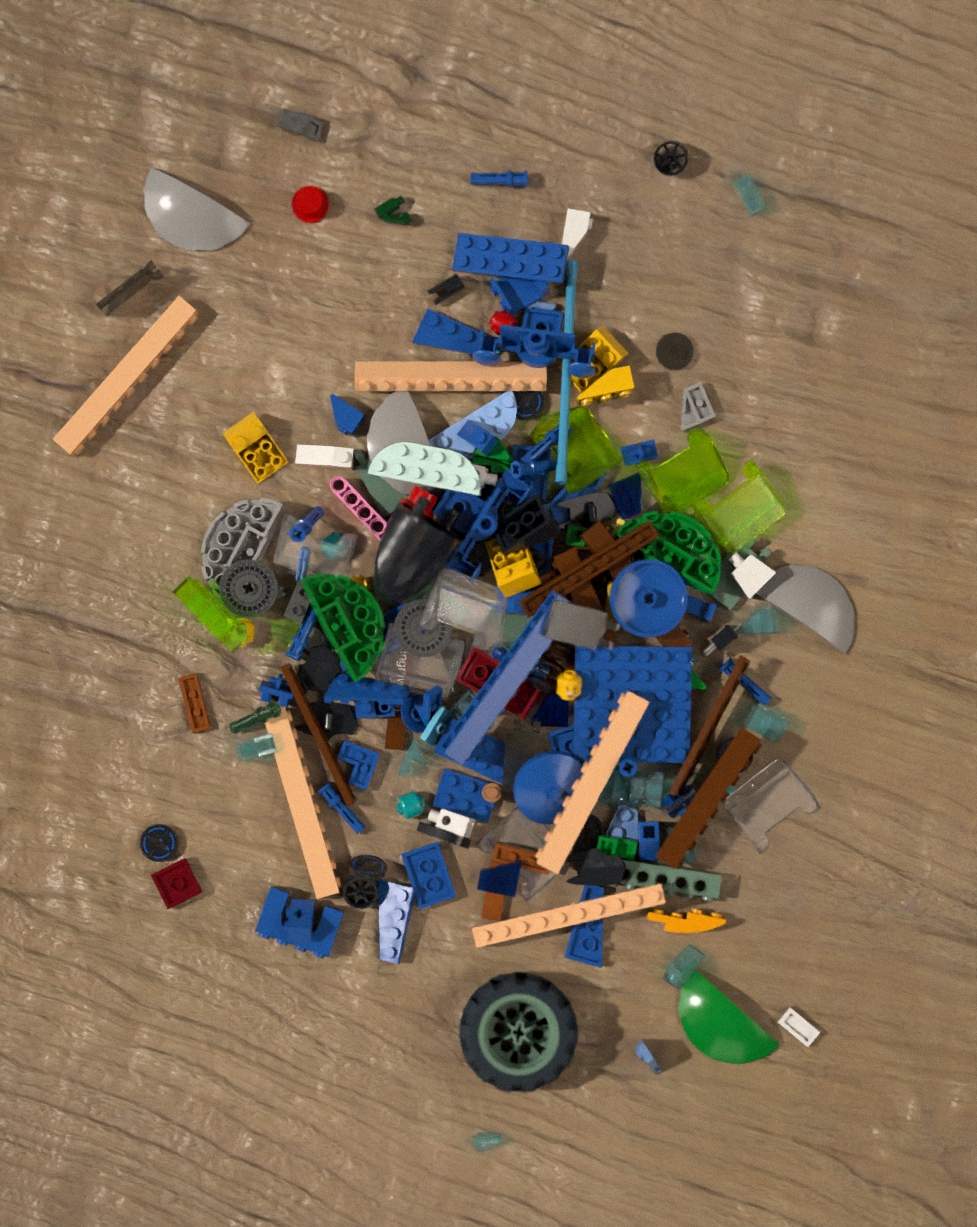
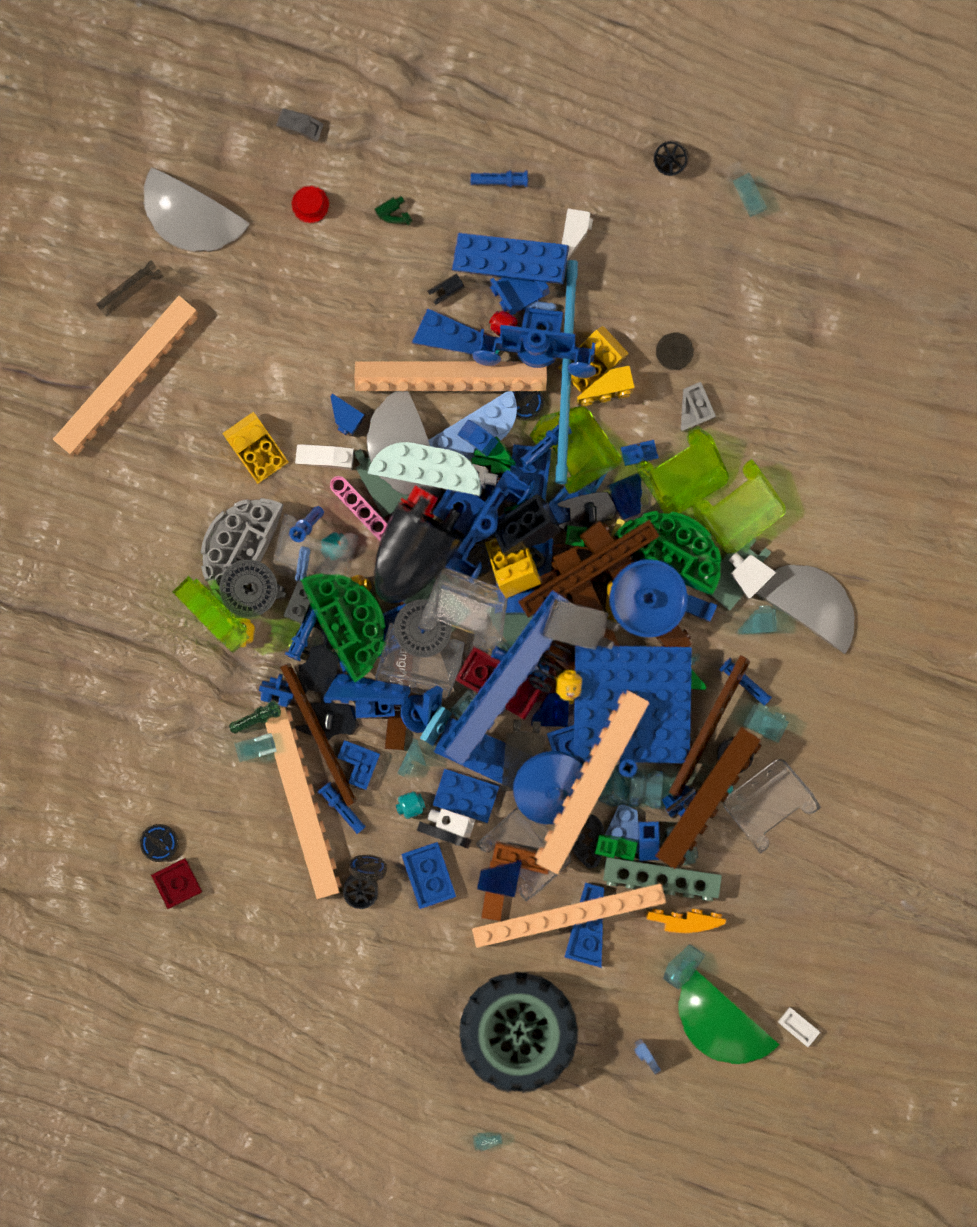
(194, 703): dark orange tile -> none
(272, 925): blue arch -> none
(300, 920): blue brick -> none
(394, 917): wing -> none
(491, 792): medium nougat plate -> none
(532, 467): blue pin -> none
(596, 868): black shield -> none
(722, 638): black piece -> none

